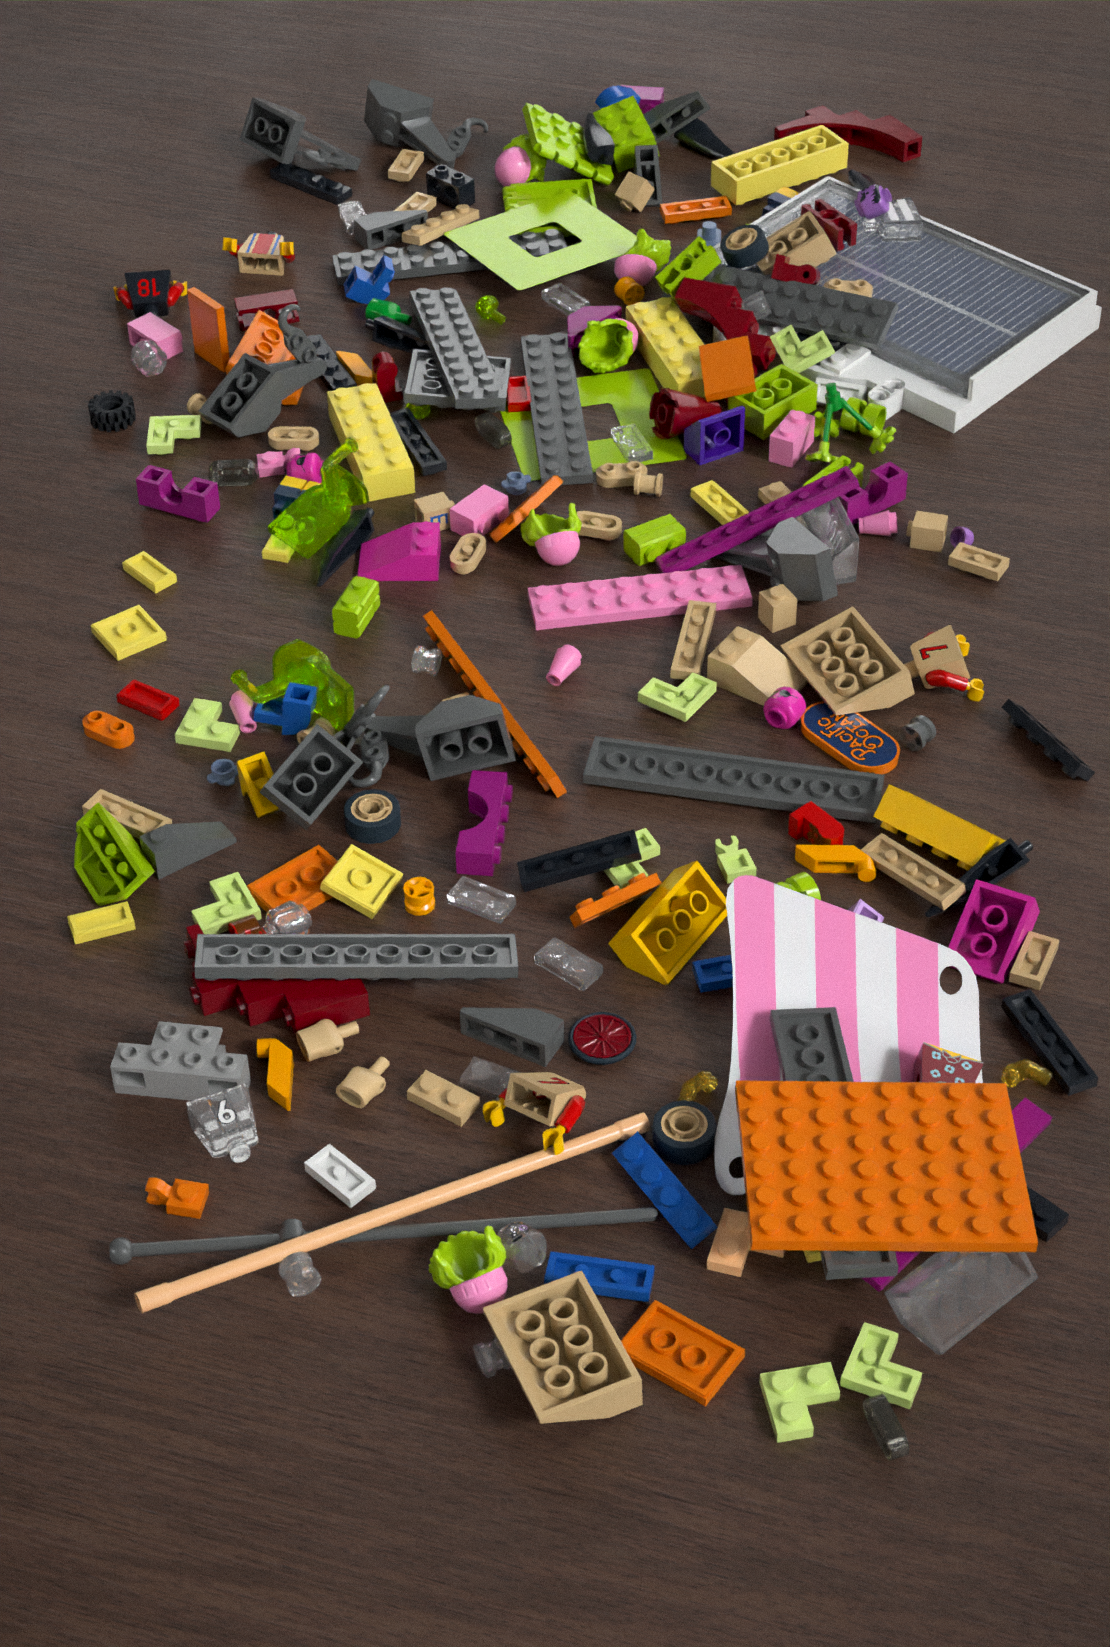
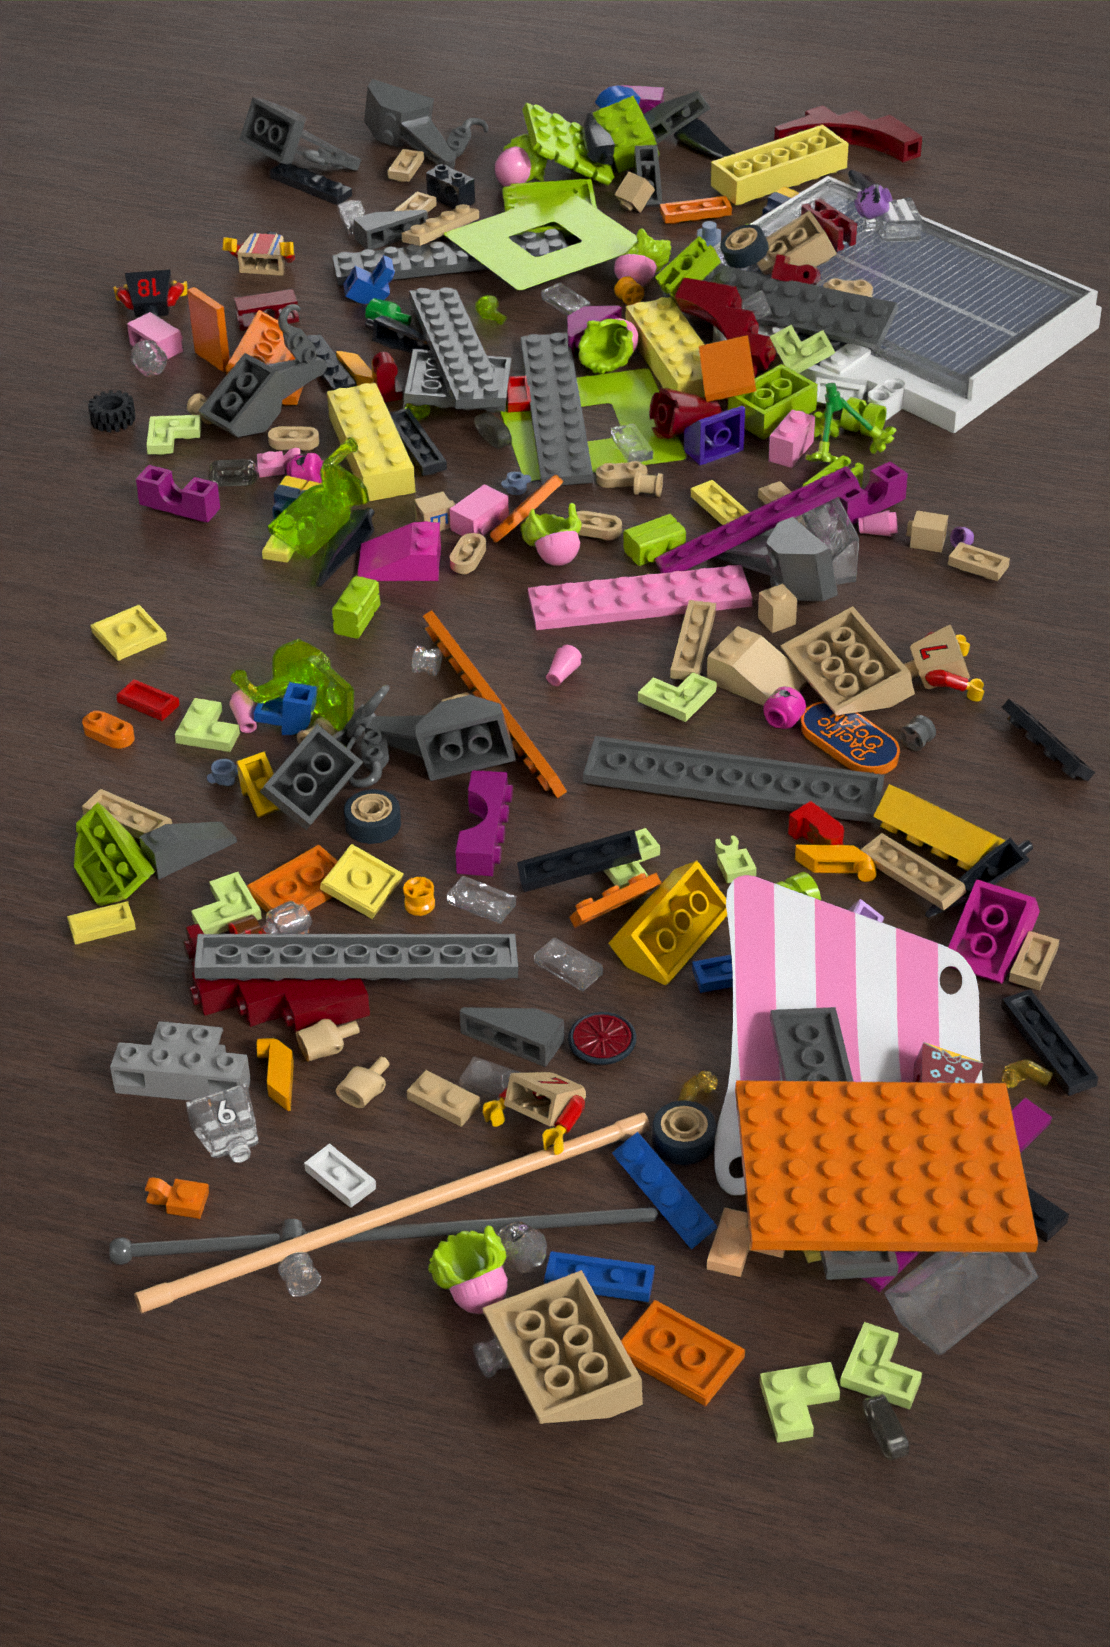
(149, 572): light yellow tile -> none

